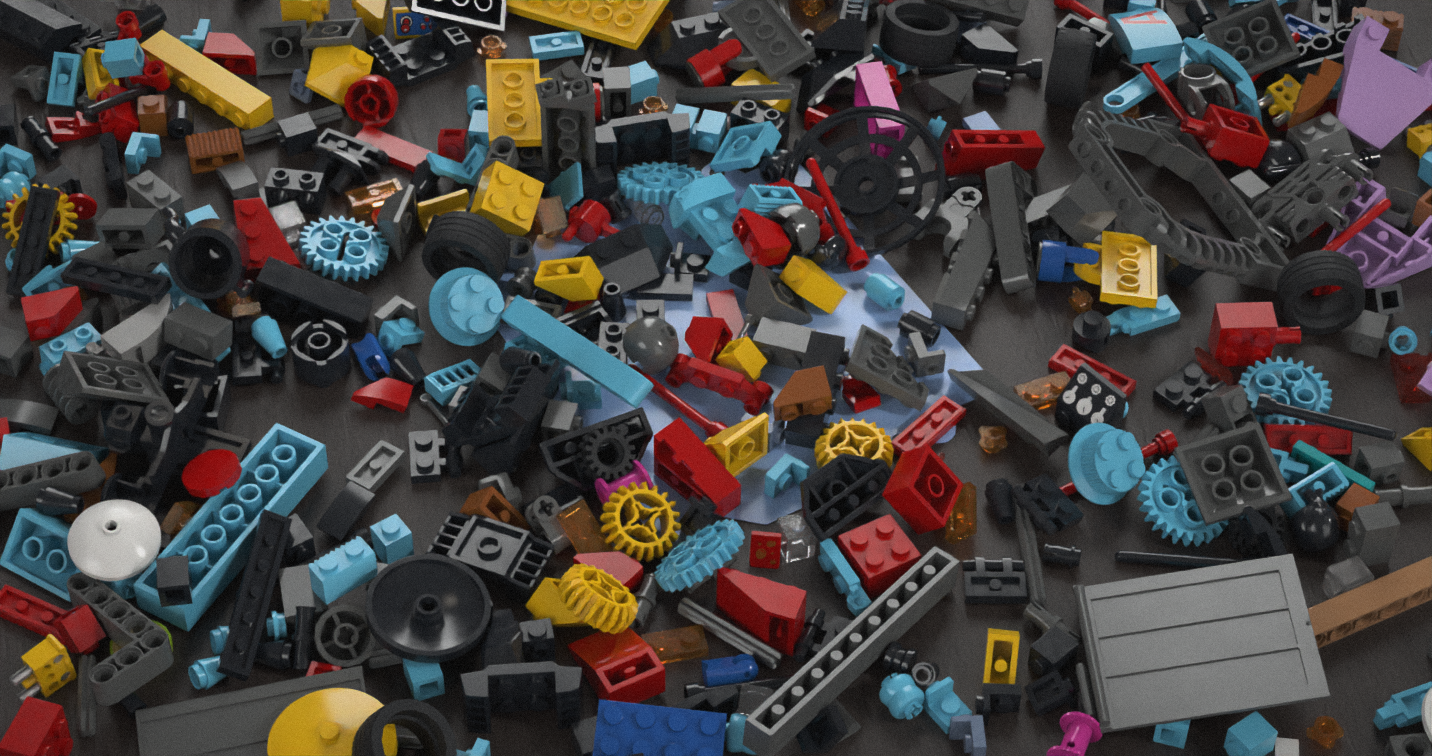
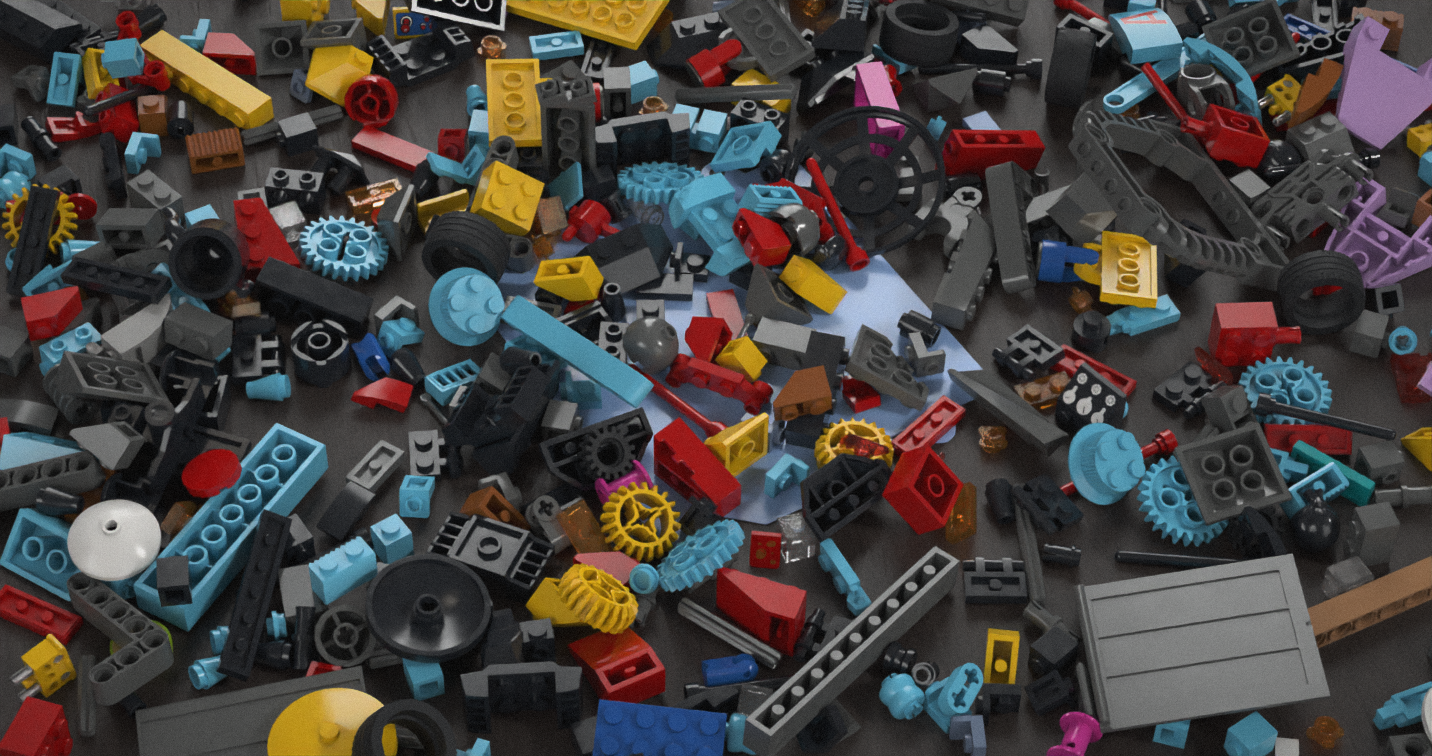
(79, 629): red brick -> none
(111, 443): none -> dark grey slope
(237, 178): dark grey slope -> none
(269, 336): medium azure cone -> none
(269, 388): none -> medium azure cone
(361, 150): black hinge -> none
(416, 496): none -> medium azure bracket
(522, 283): dark grey wheel -> none
(542, 247): none -> clear orange plate
(644, 579): none -> medium azure plate
(678, 643): clear orange plate -> none
(813, 116): red bracket -> none
(863, 446): none -> clear red piece
(878, 554): red brick -> none
(884, 291): medium azure brick -> none
(956, 686): none -> medium azure beam
(1034, 348): none -> black plate
(1042, 181): none -> dark grey hand
(1354, 497): dark orange brick -> none
(1358, 225): red piece -> none

